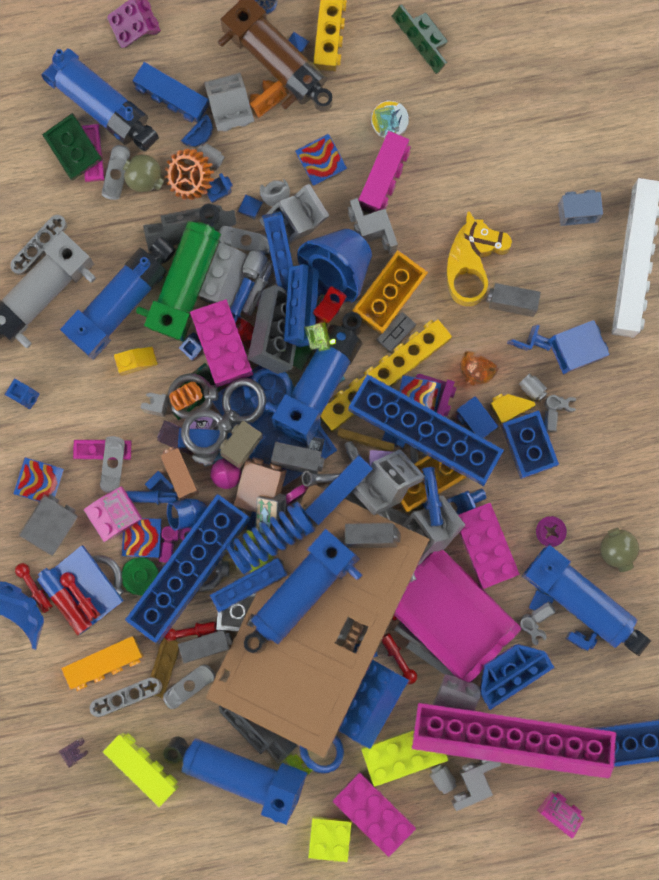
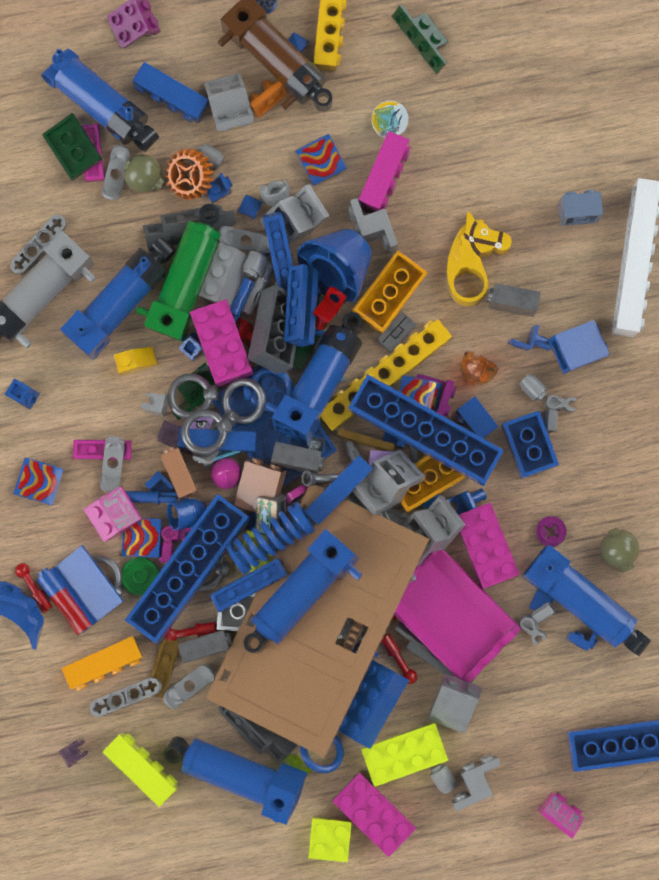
(48, 524): flat silver brick -> none
(68, 580): red pin -> none
(185, 395): orange gear -> none
(199, 133): blue tile -> none
(241, 444): dark tan brick -> none
(318, 337): clear neon green bracket -> none
(371, 535): flat silver brick -> none
(432, 496): blue pin -> none
(509, 407): yellow slope -> none
(512, 672): blue wedge -> none
(514, 740): dark pink brick -> none

